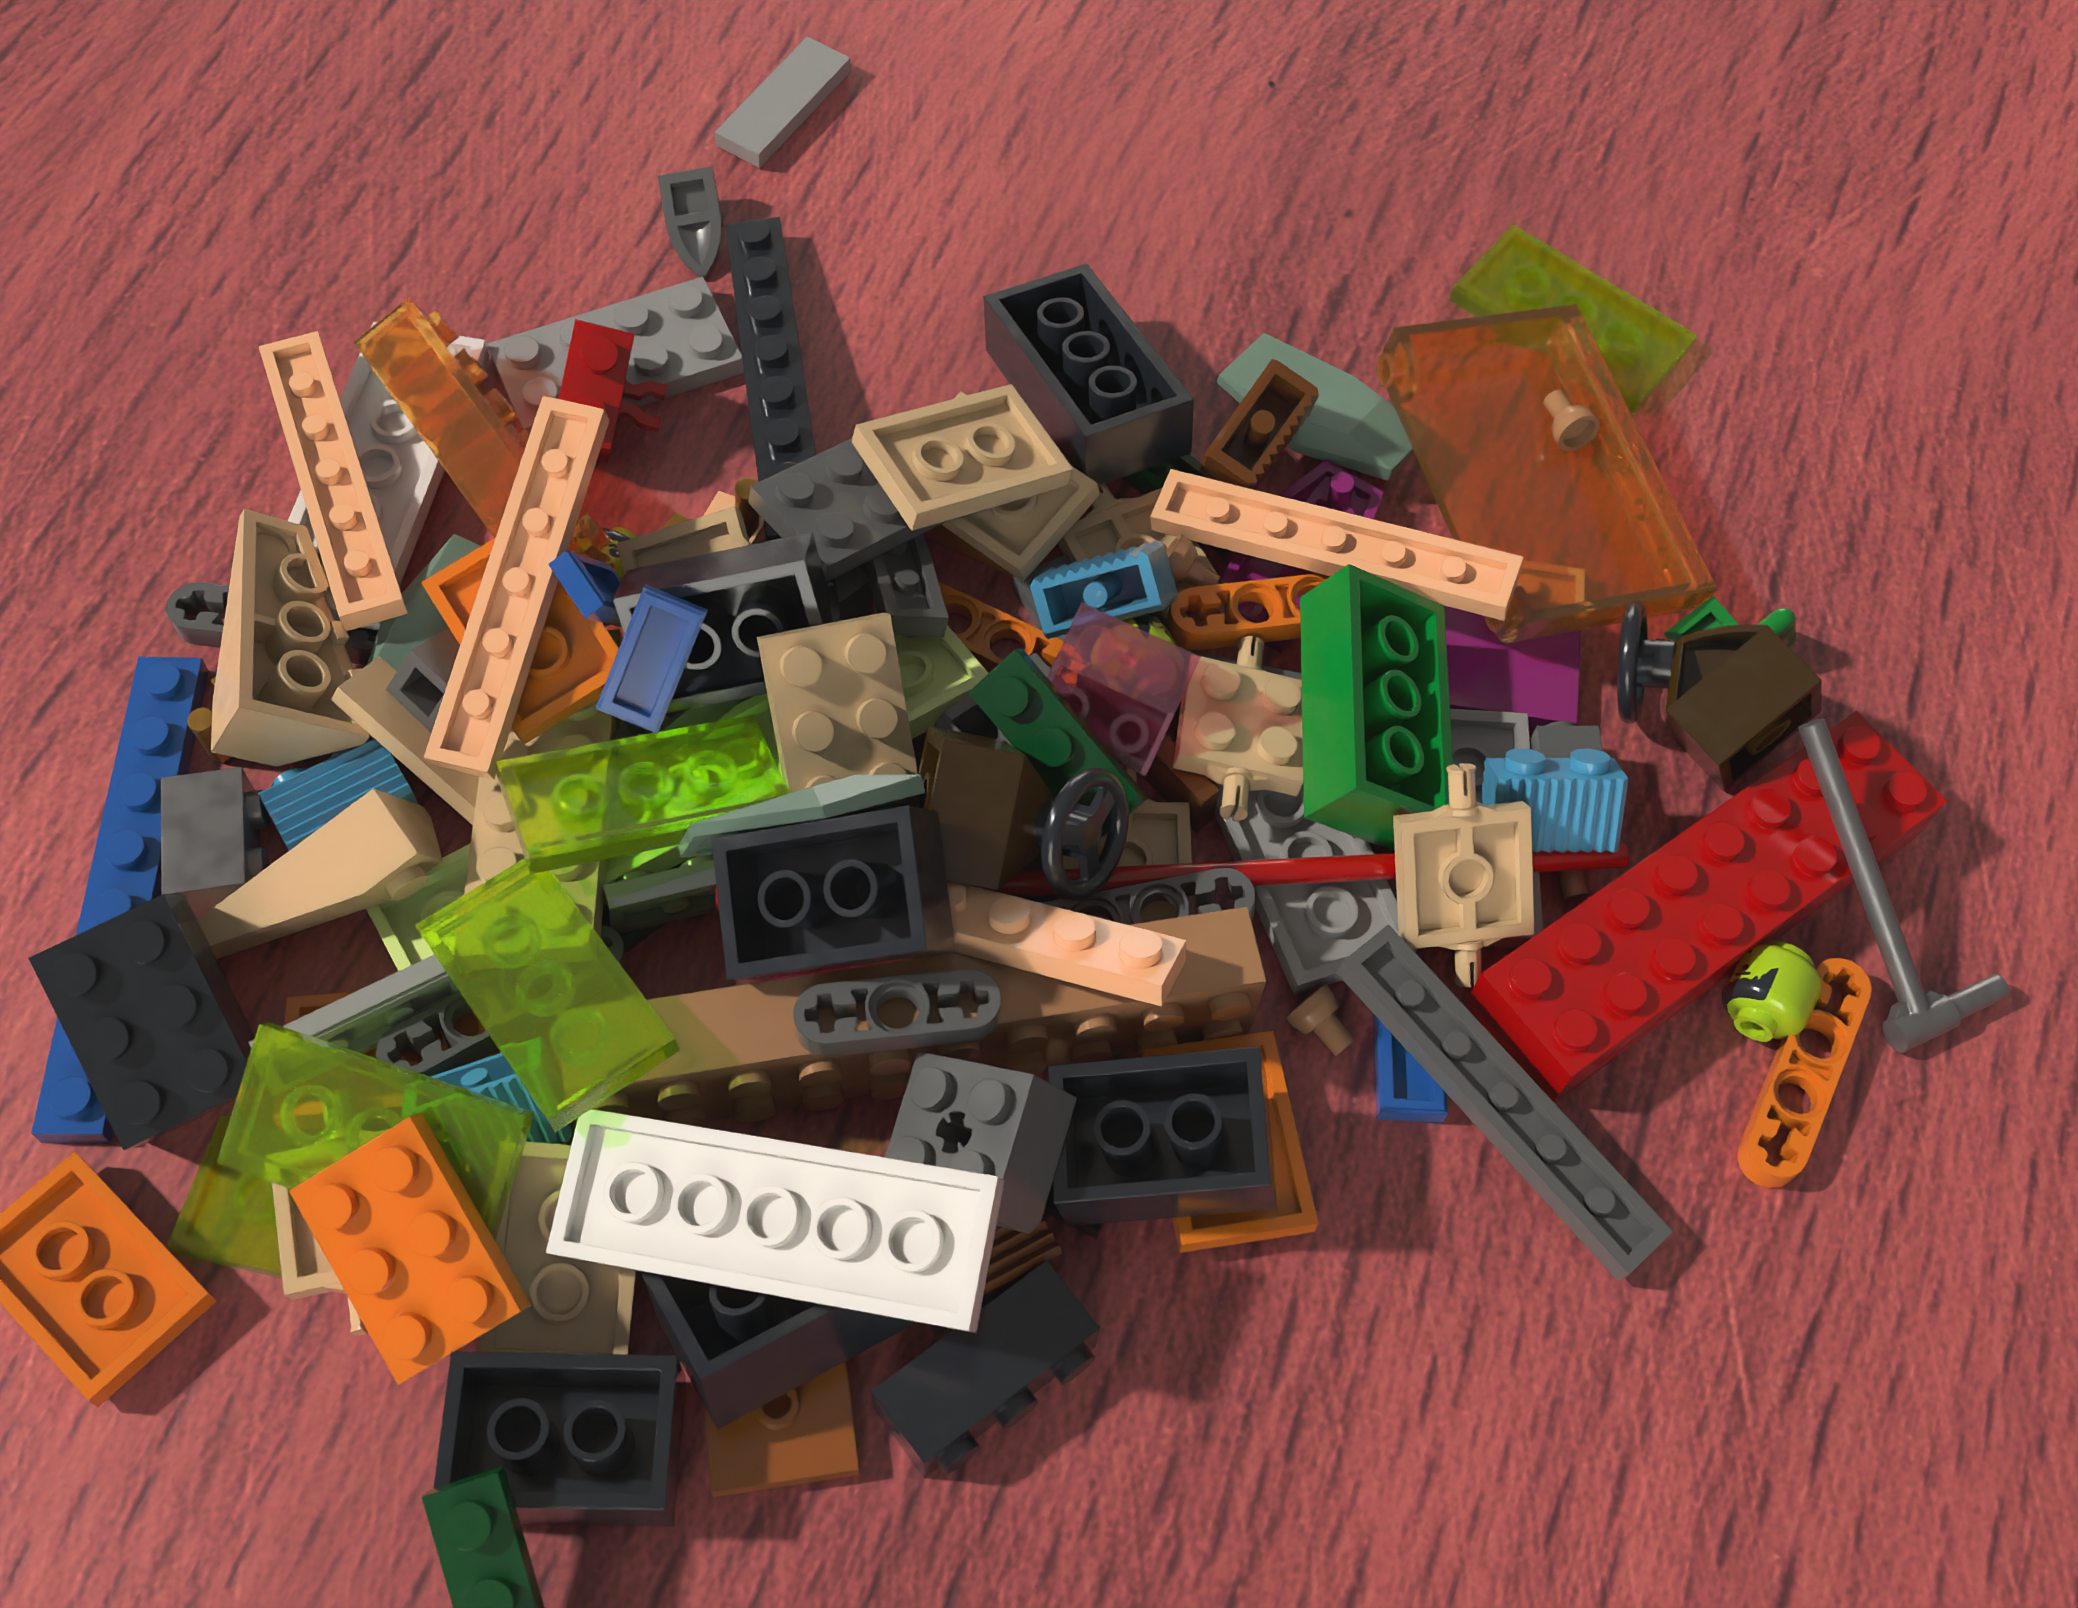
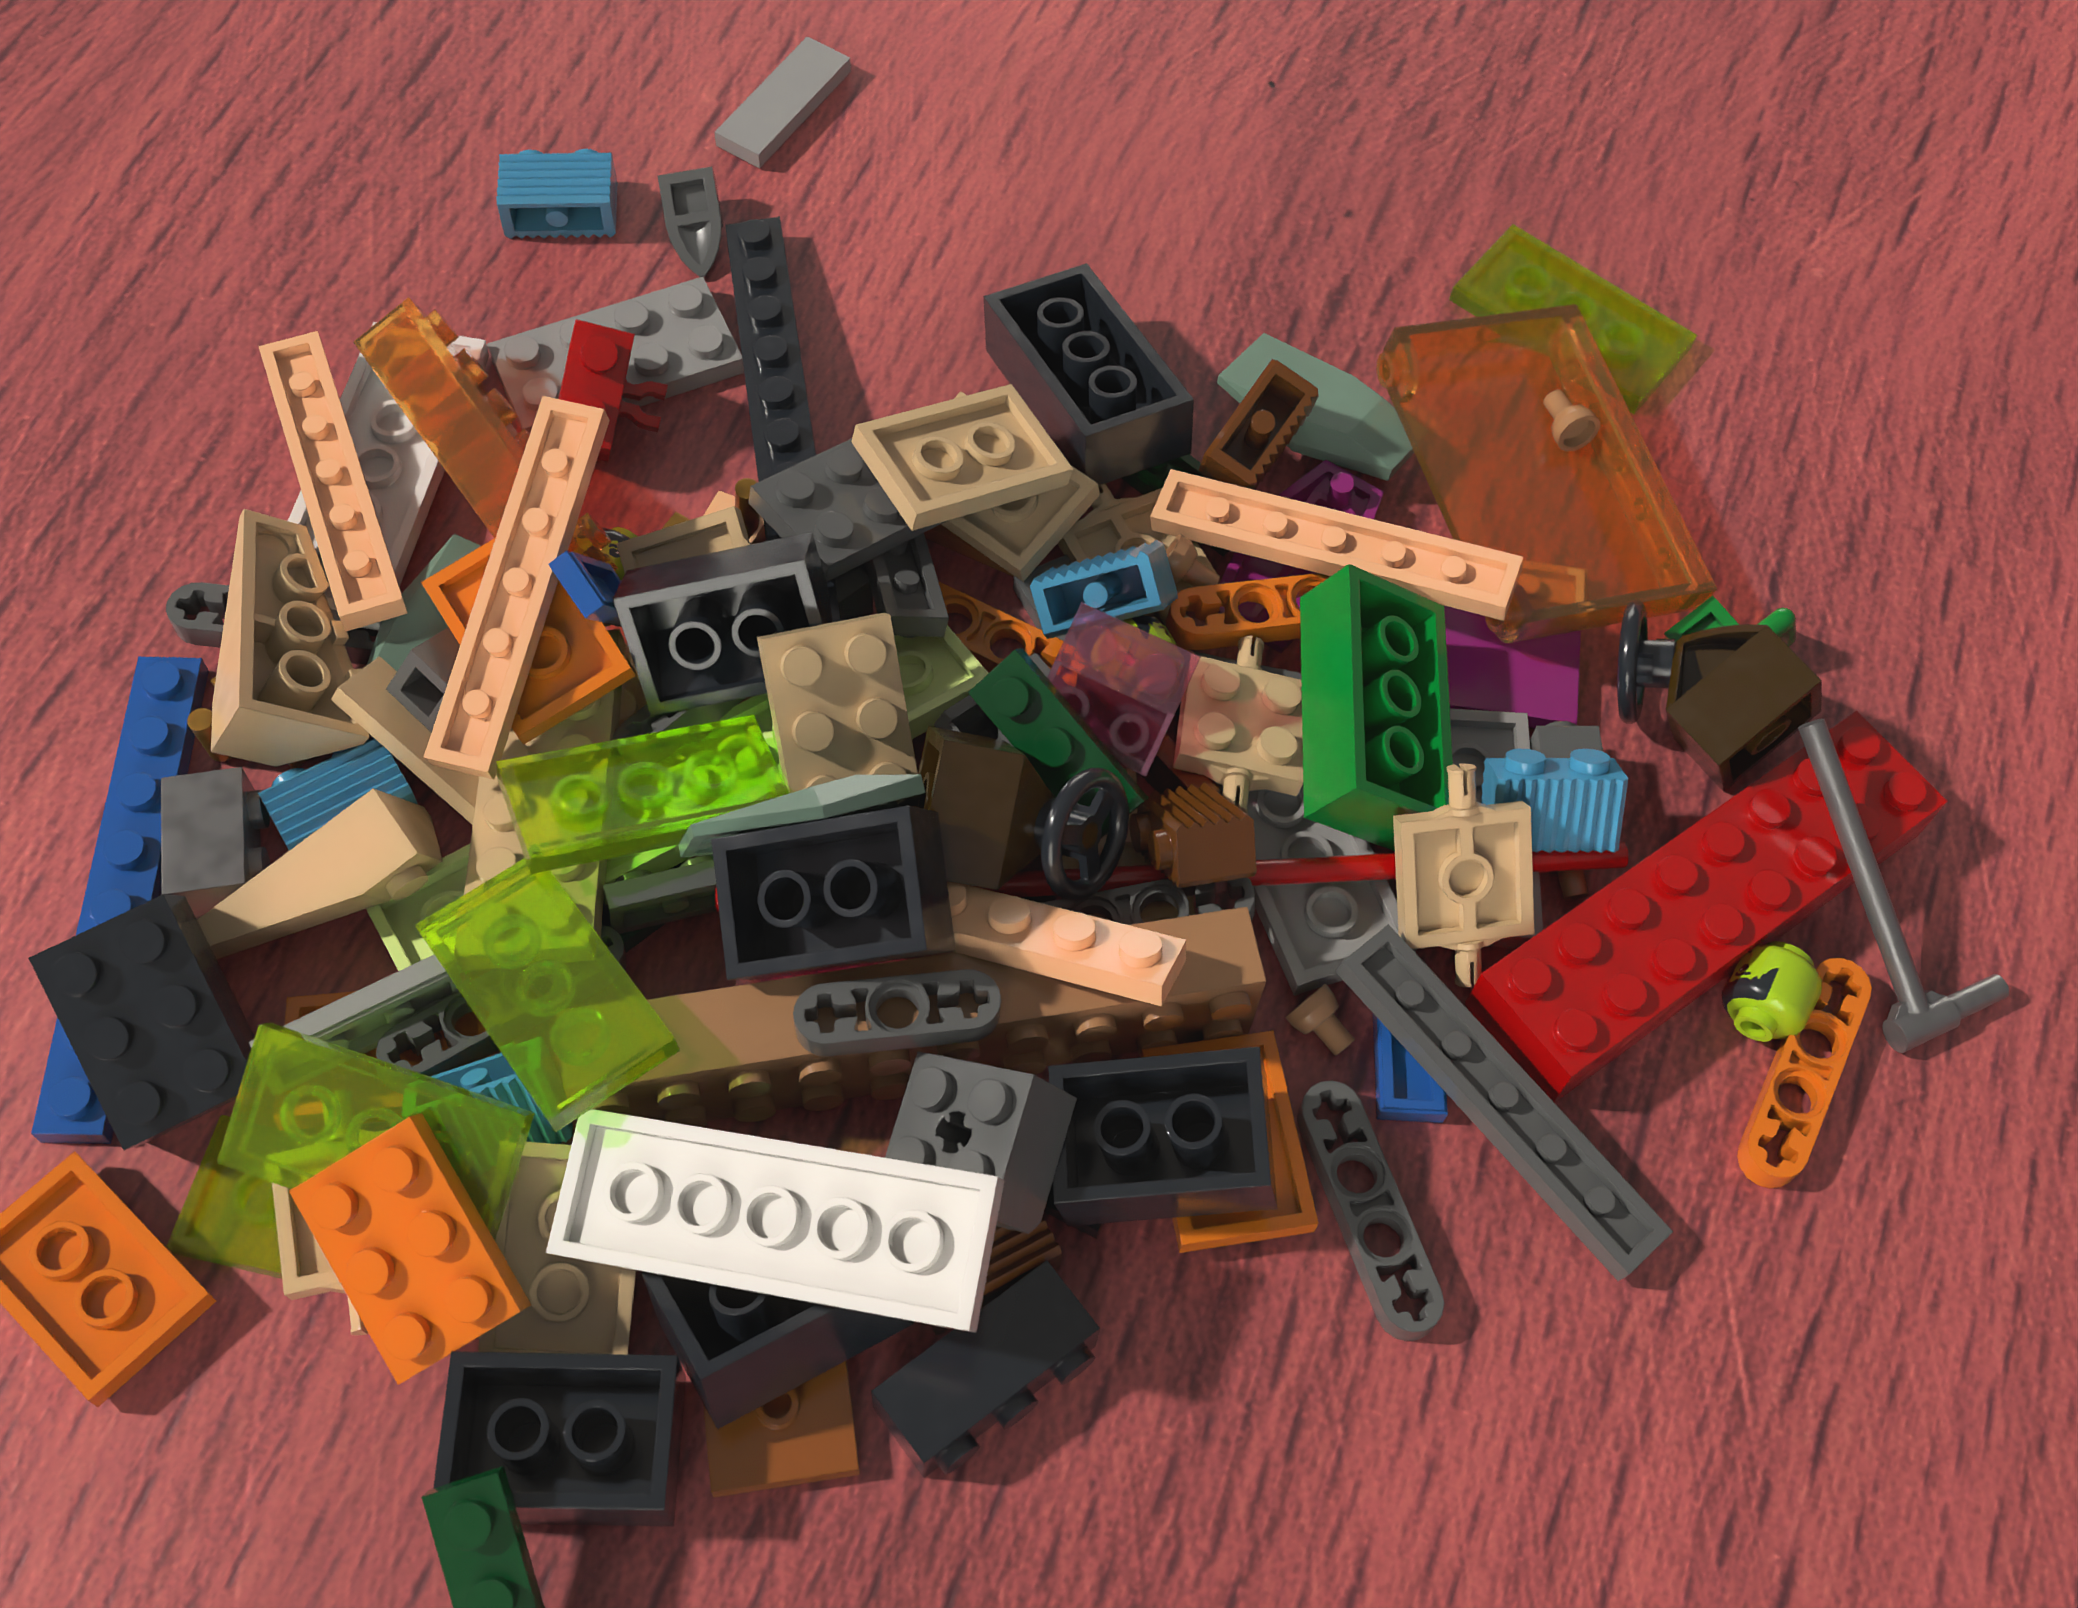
(557, 194): none -> dark azure brick
(651, 658): blue tile -> none
(1194, 836): none -> reddish brown brick
(1378, 1205): none -> dark grey beam

